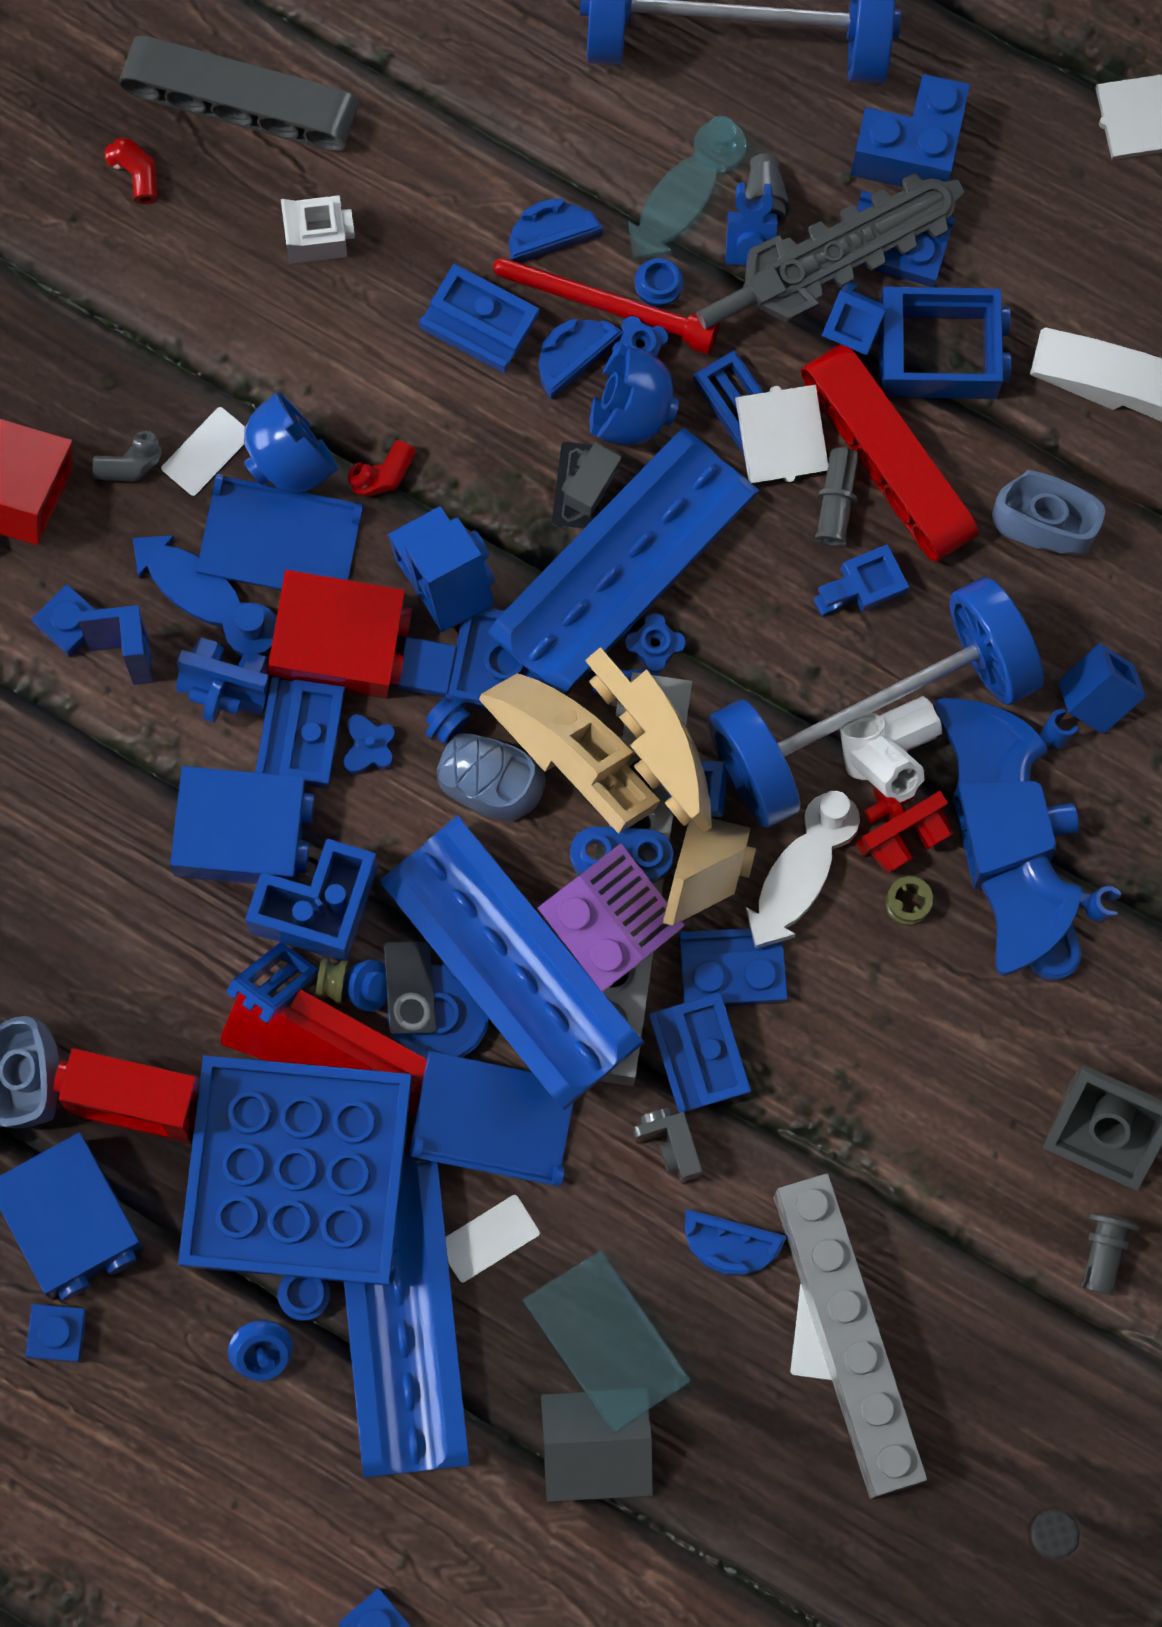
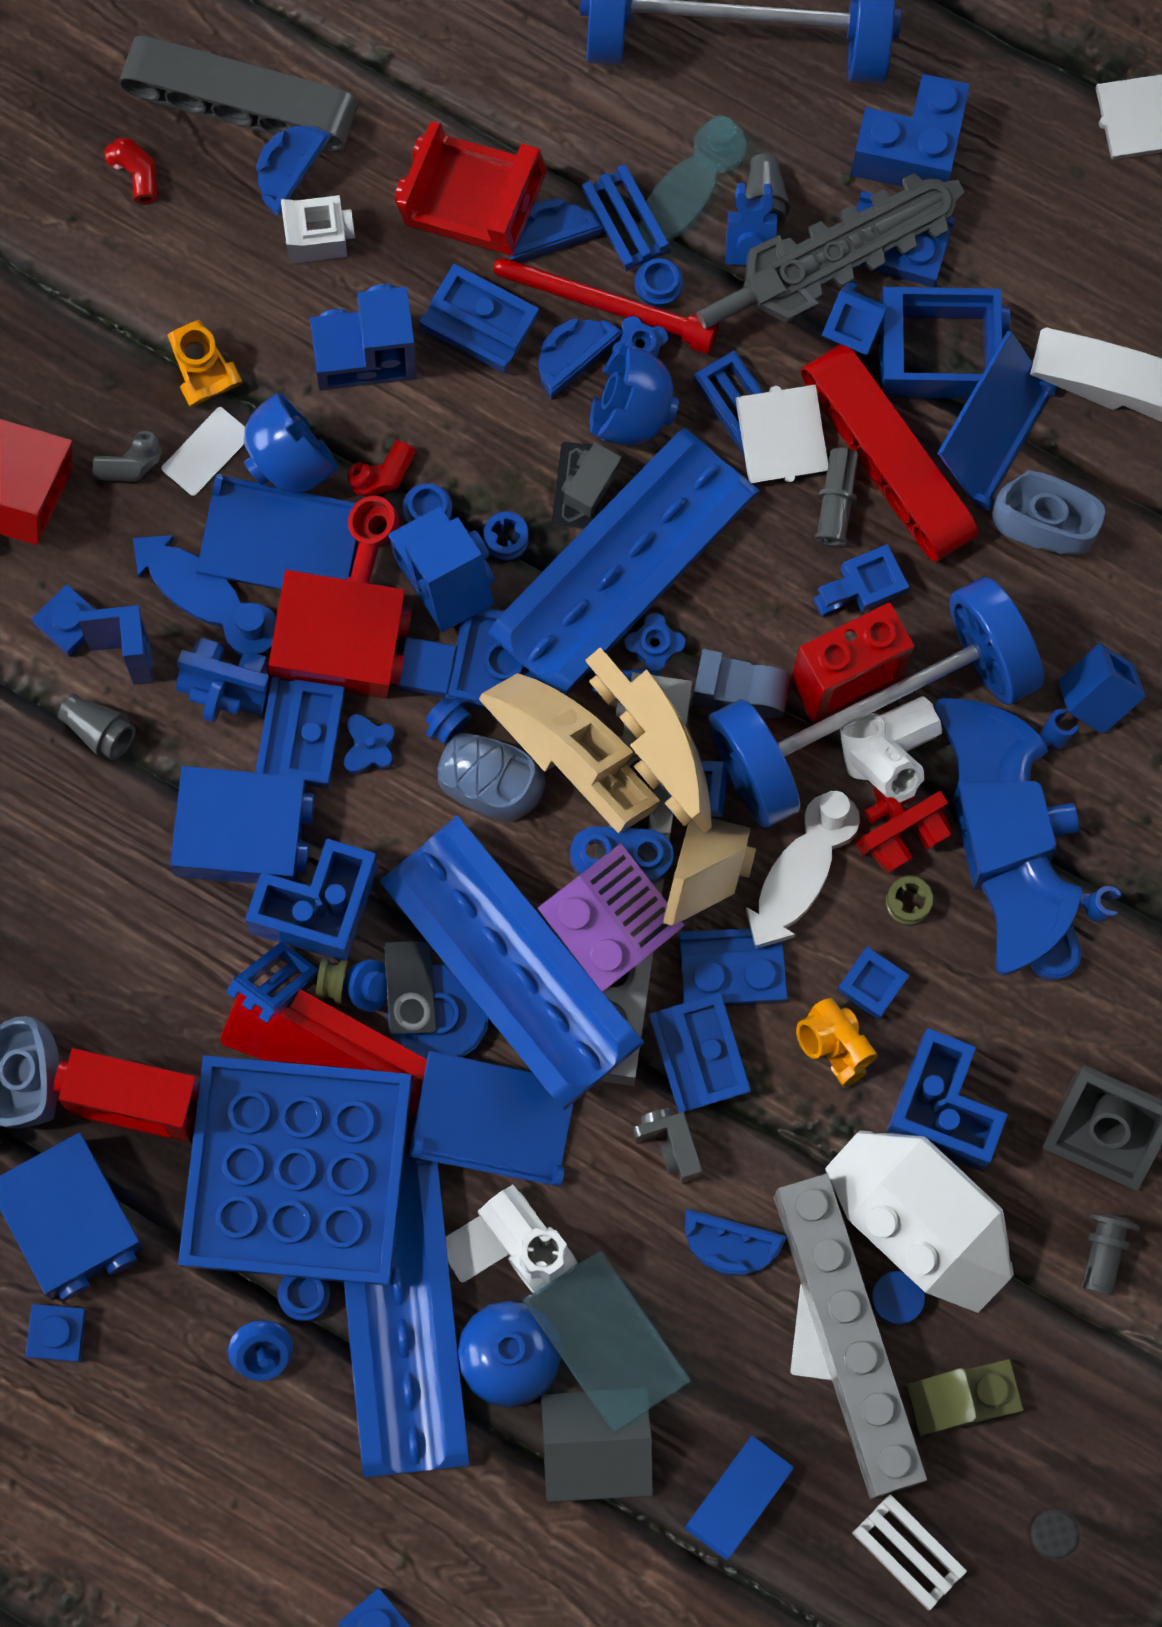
(99, 727): none -> dark grey cone
(202, 376): none -> light orange plate
(287, 161): none -> blue tile
(363, 525): none -> red bar
(365, 344): none -> blue brick
(425, 499): none -> blue plate
(470, 190): none -> red panel
(500, 521): none -> blue bush
(506, 1355): none -> blue cylinder
(534, 1250): none -> white piece
(608, 184): none -> blue tile
(728, 680): none -> sand blue leg
(739, 1498): none -> blue slope
(836, 1035): none -> light orange plate
(840, 672): none -> red window
(872, 983): none -> blue plate
(897, 1298): none -> blue tile
(924, 1216): none -> white wedge
(934, 1109): none -> blue brick
(942, 1584): none -> white tile
(964, 1397): none -> olive slope
(995, 422): none -> blue piece

